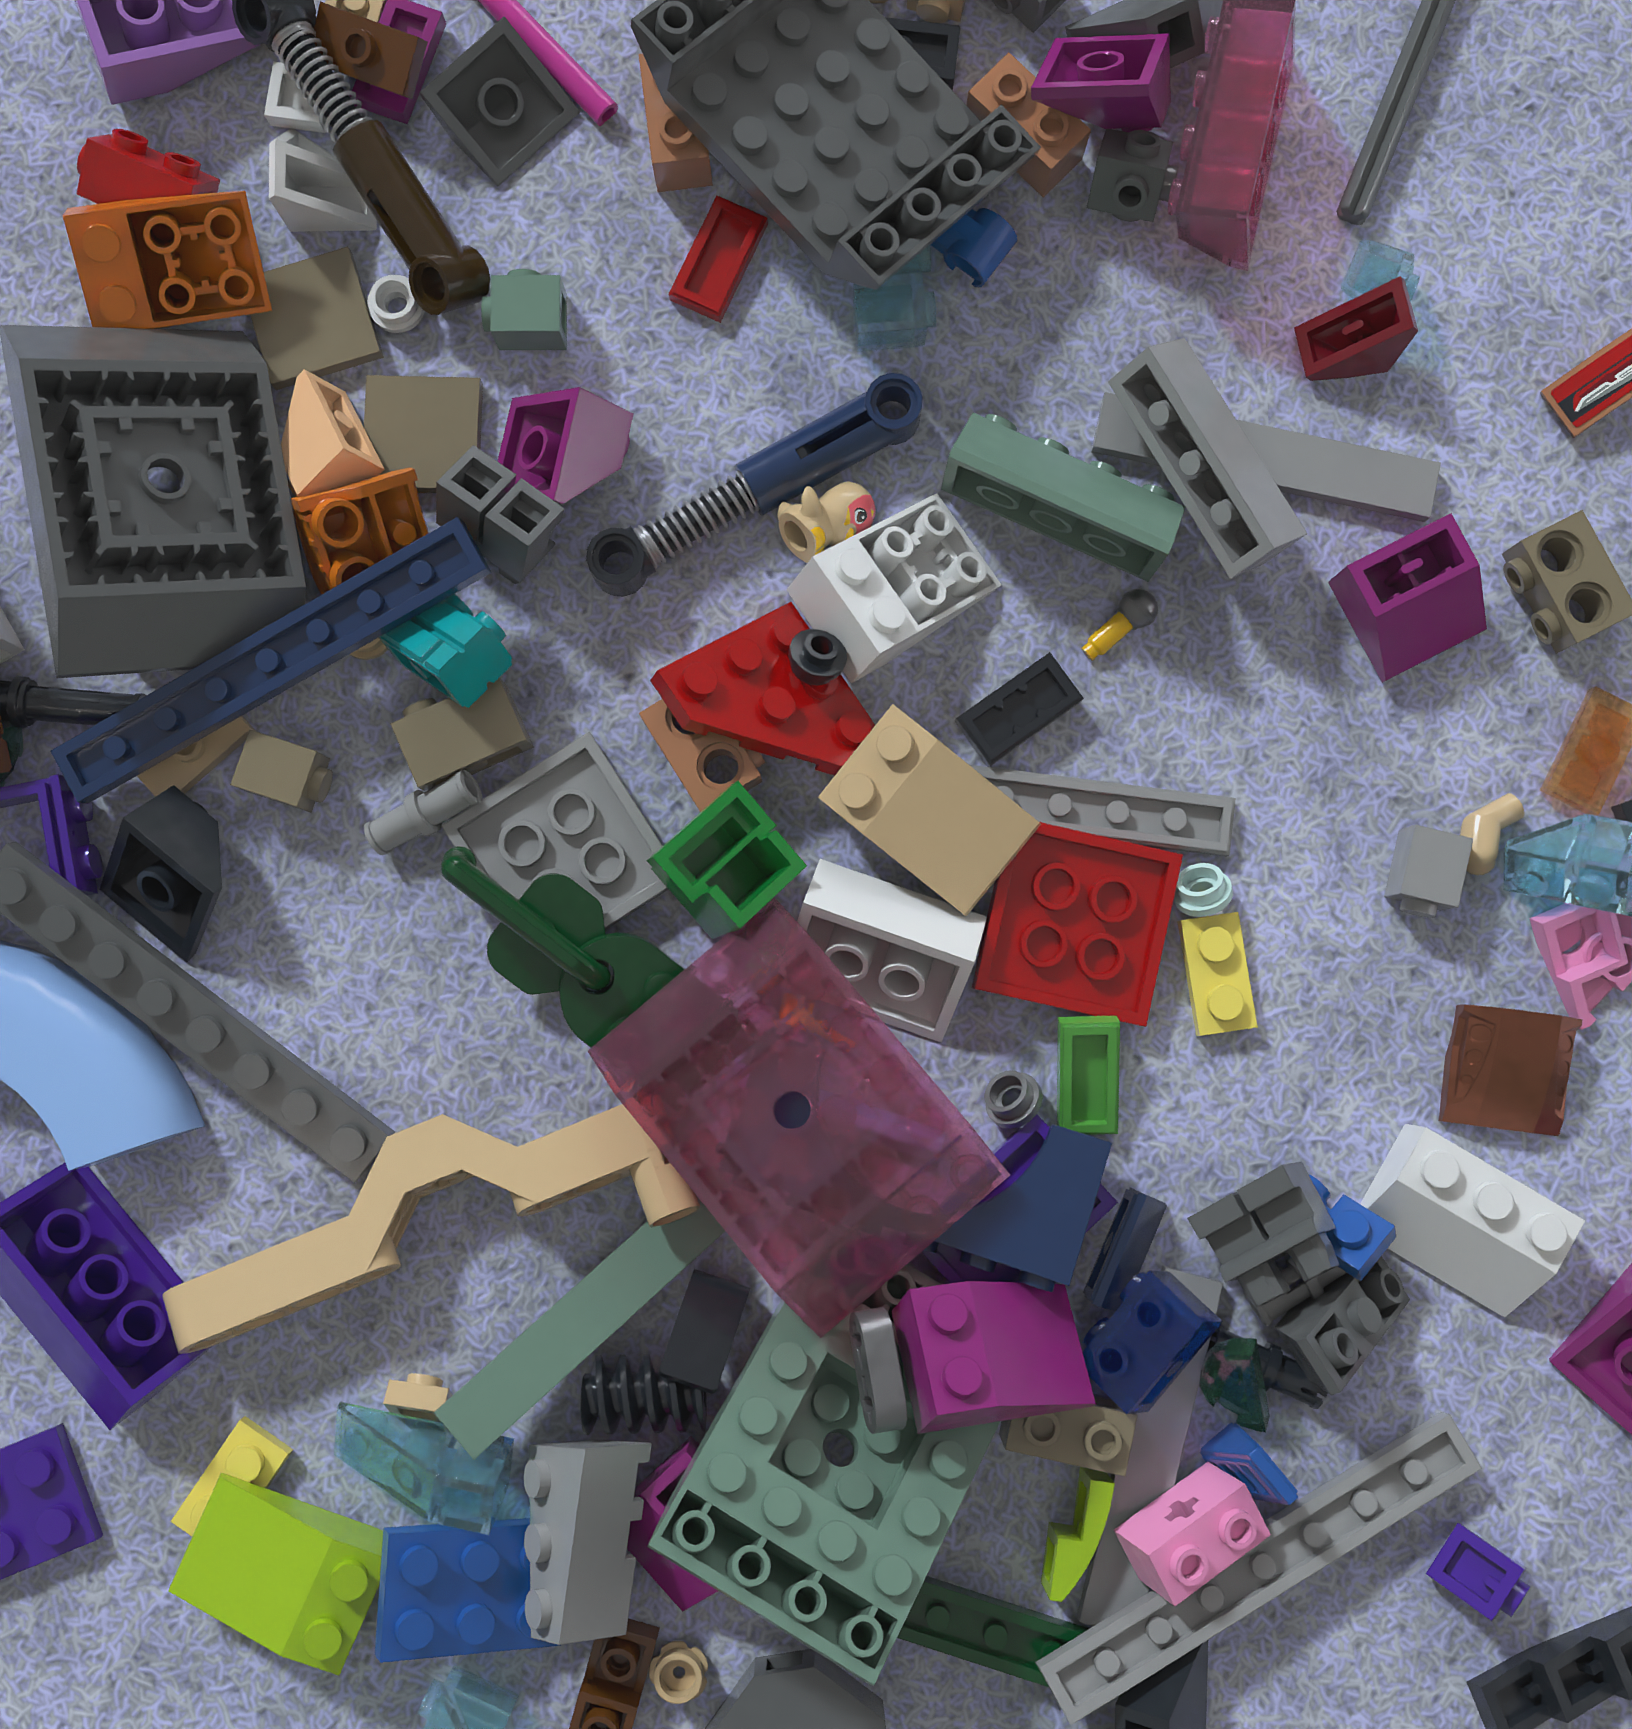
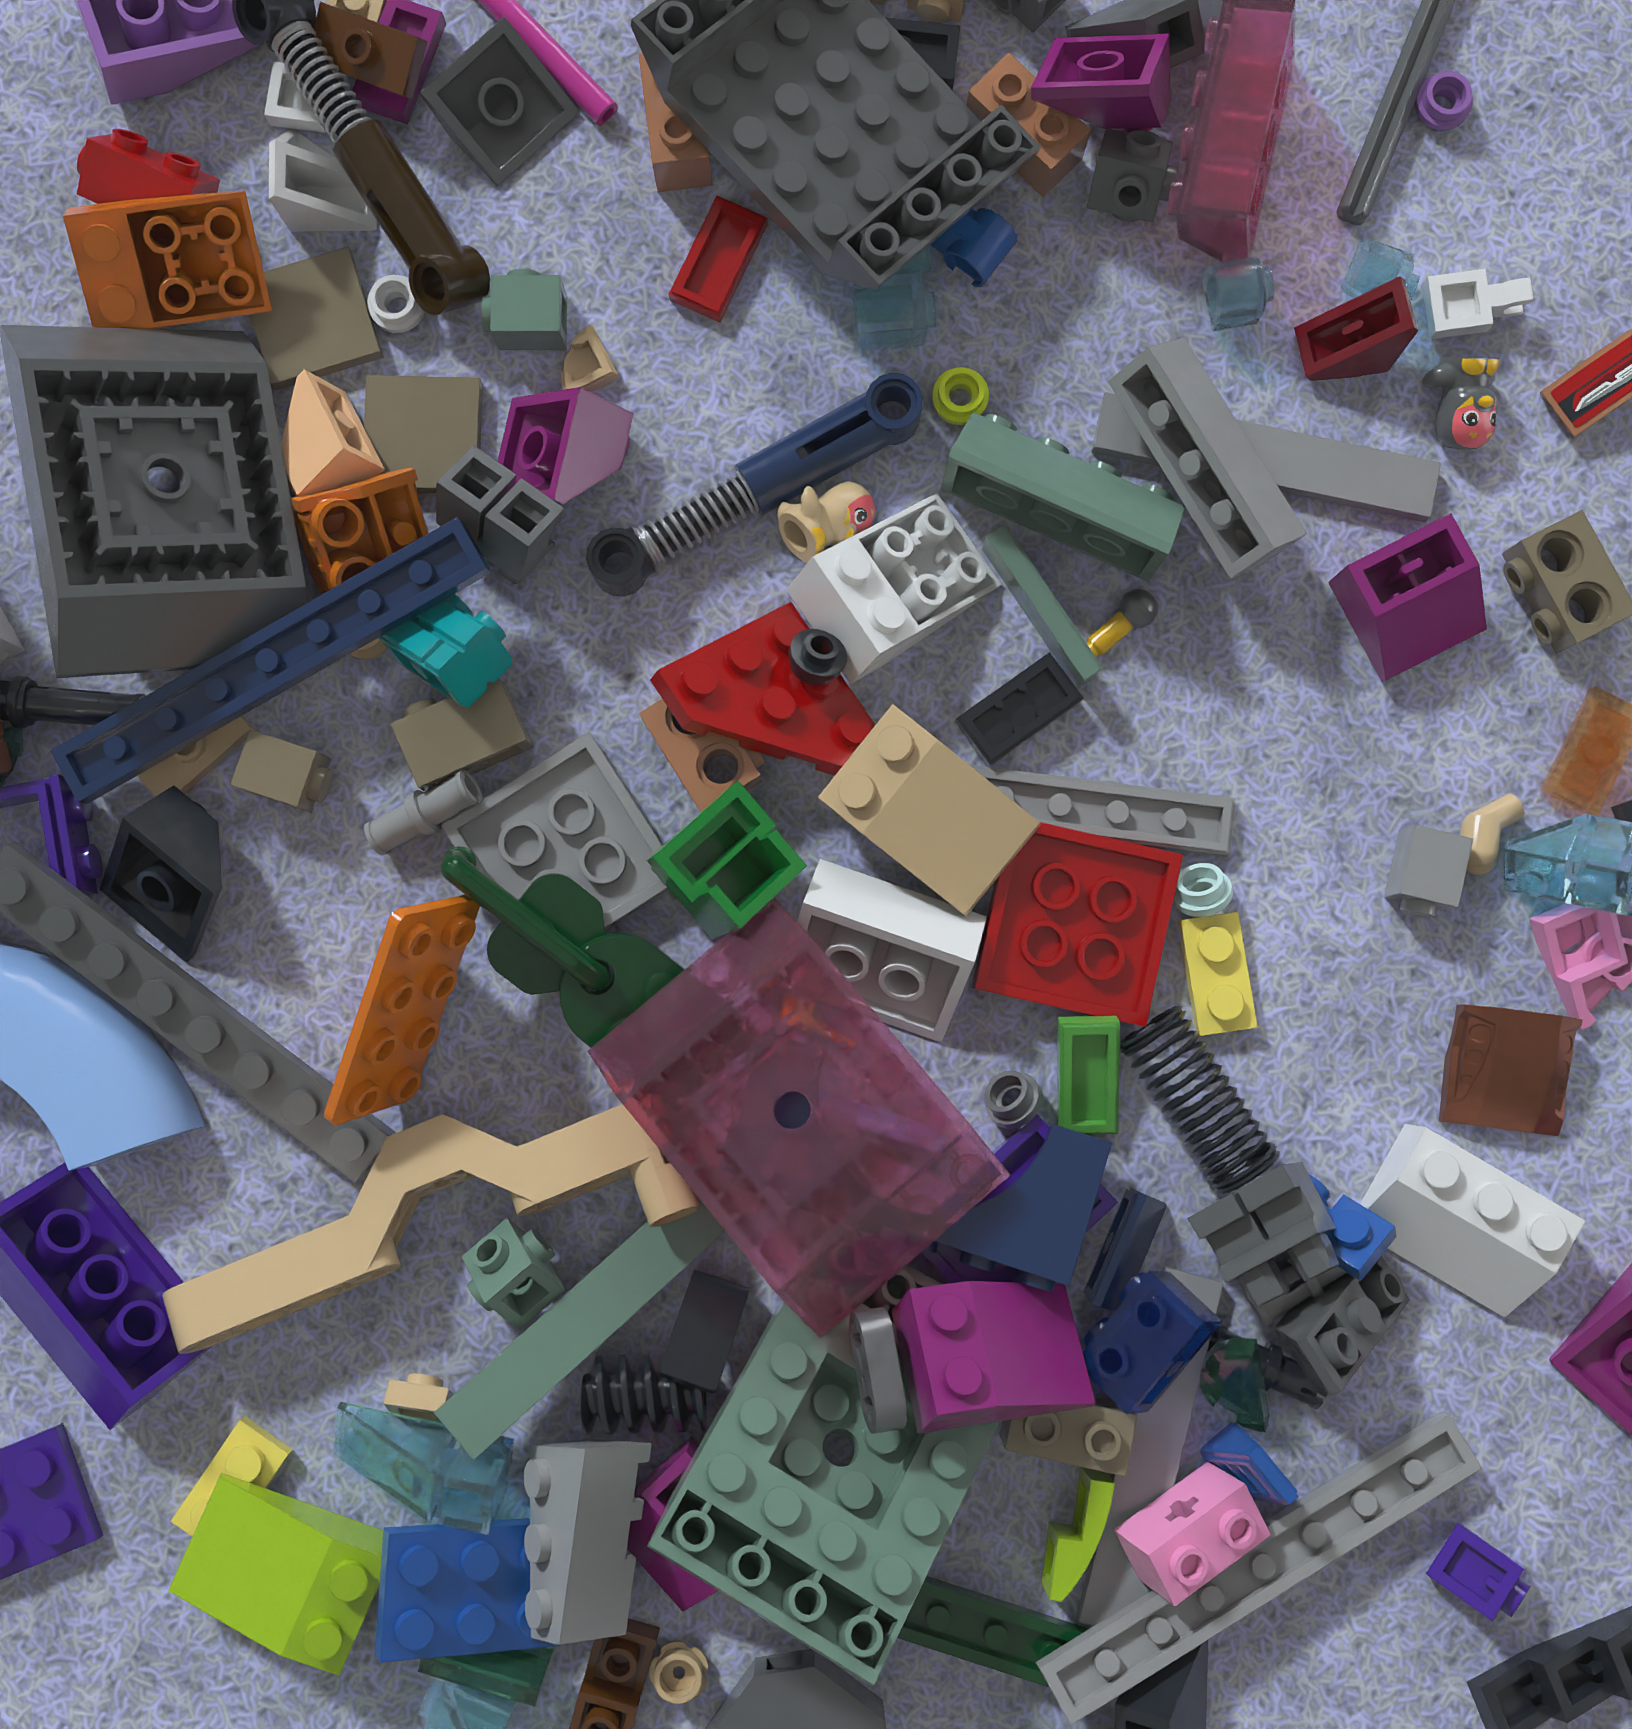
(401, 1007): none -> orange bracket
(506, 1674): none -> clear green tile
(513, 1273): none -> sand green brick
(587, 363): none -> tan tile
(964, 379): none -> neon yellow plate
(1041, 606): none -> sand green tile
(1237, 292): none -> clear light blue plate
(1263, 1152): none -> black piece
(1452, 87): none -> medium lavender plate
(1466, 303): none -> white plate
(1467, 405): none -> animal

